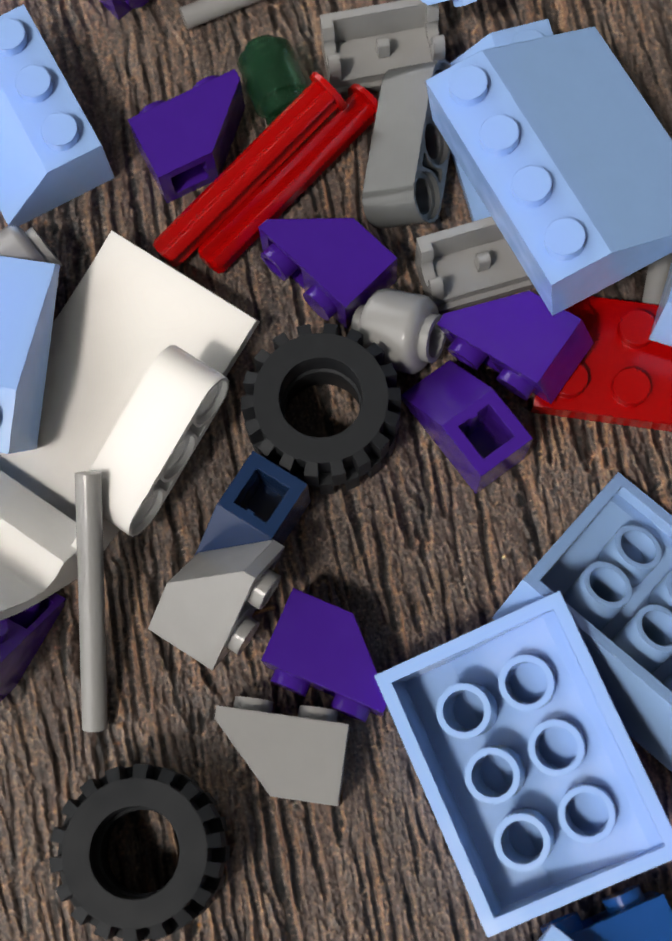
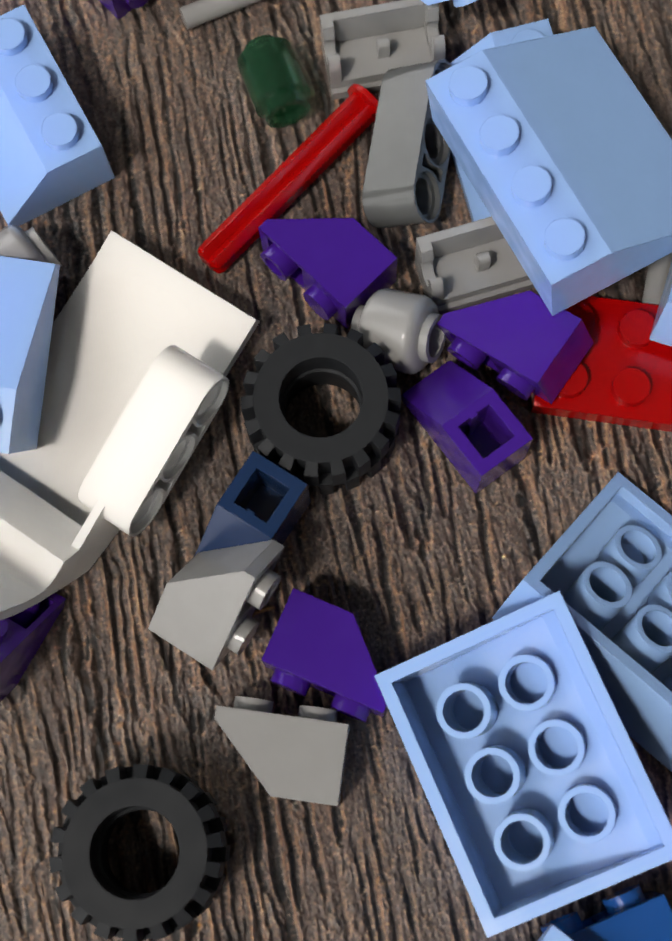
(91, 600): light grey bar -> none
(190, 134): dark purple slope -> none
(249, 170): red axle -> none

